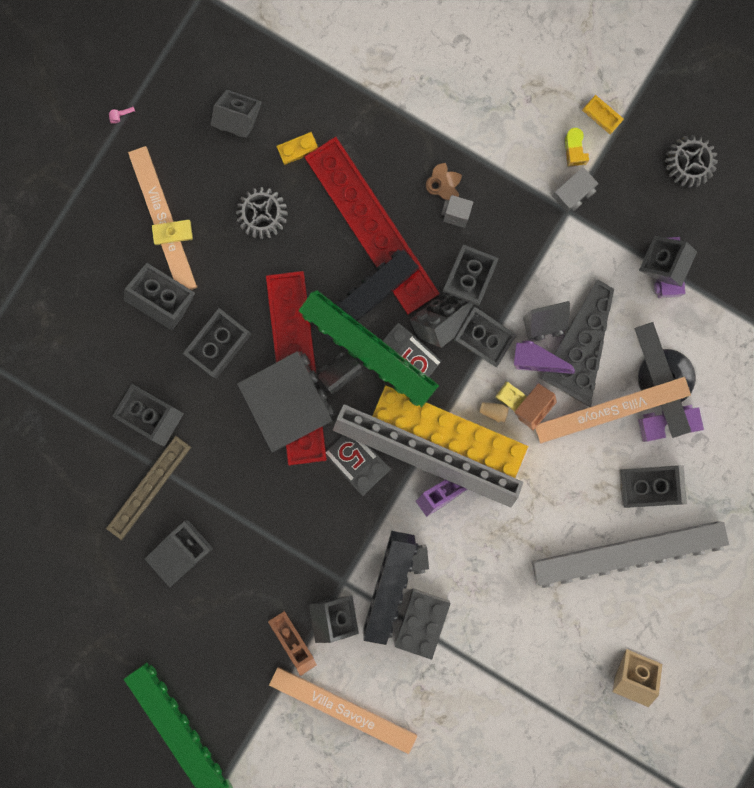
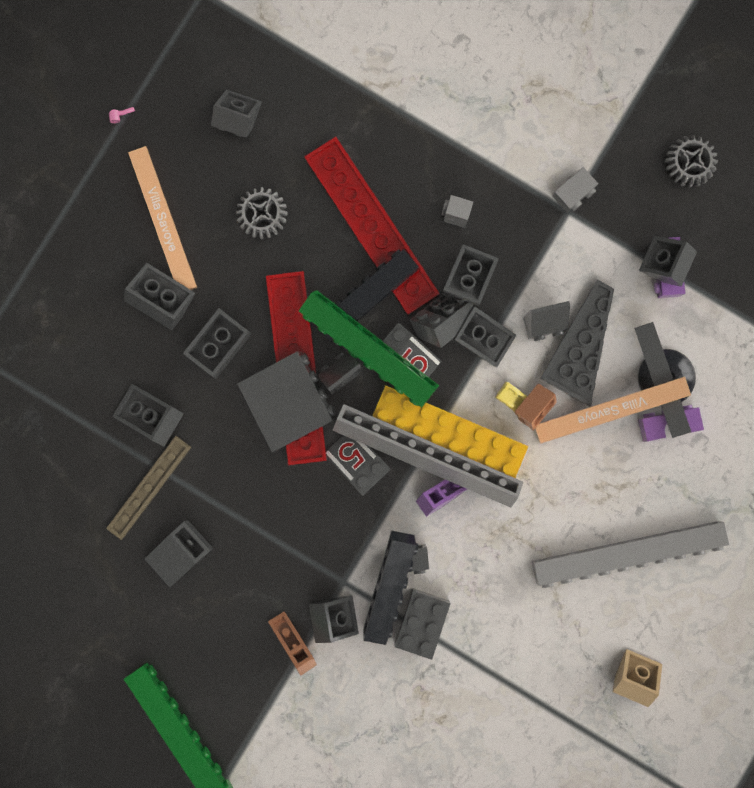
(172, 232): light yellow plate -> none
(297, 148): yellow plate -> none
(343, 710): light nougat tile -> none
(446, 181): medium nougat plate -> none
(495, 411): tan cone -> none
(535, 358): medium lavender slope -> none
(574, 148): leg -> none
(602, 114): yellow plate -> none
(653, 486): dark grey slope -> none

